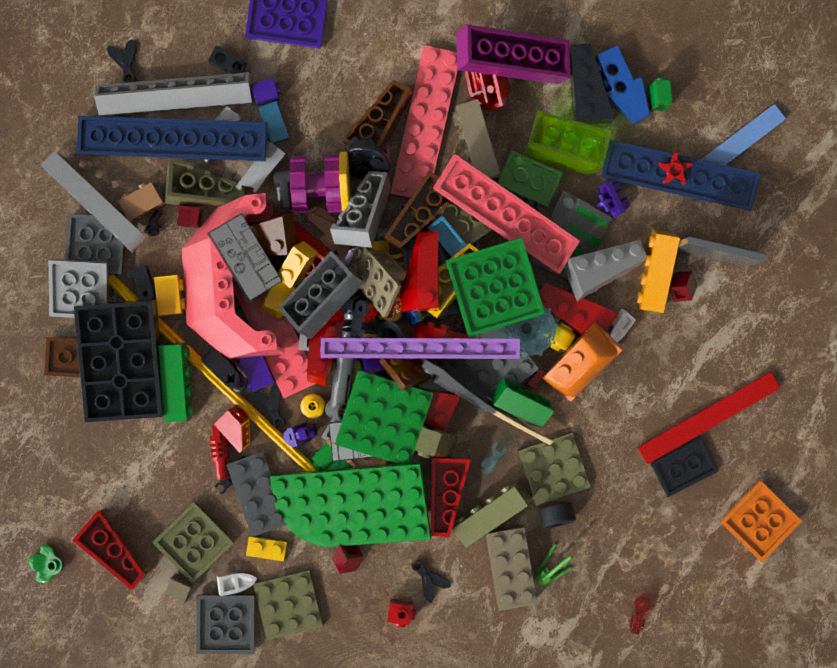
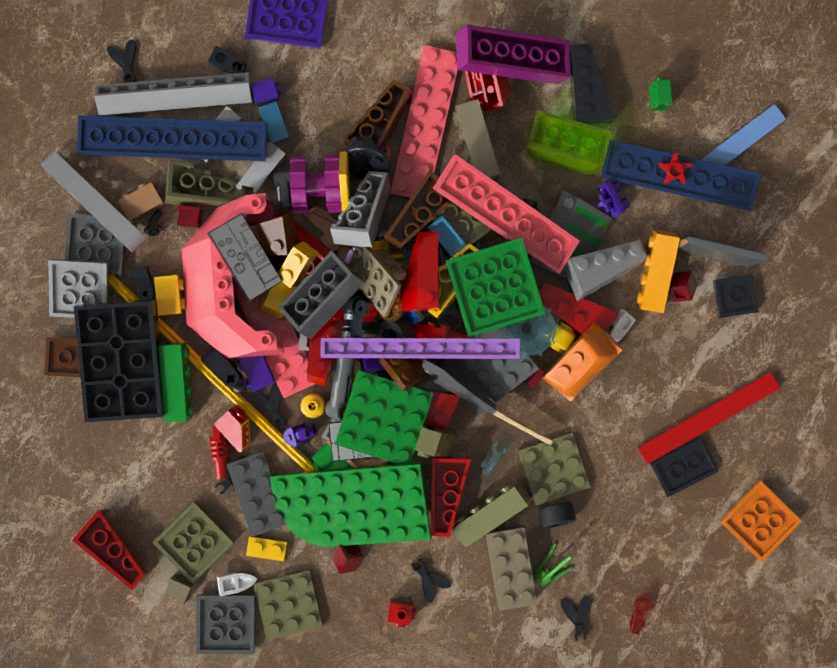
(44, 564): green plate -> none
(521, 403): green brick -> none
(529, 178): bright green tile -> none
(578, 617): none -> black piece
(631, 102): blue brick -> none
(735, 296): none -> black plate

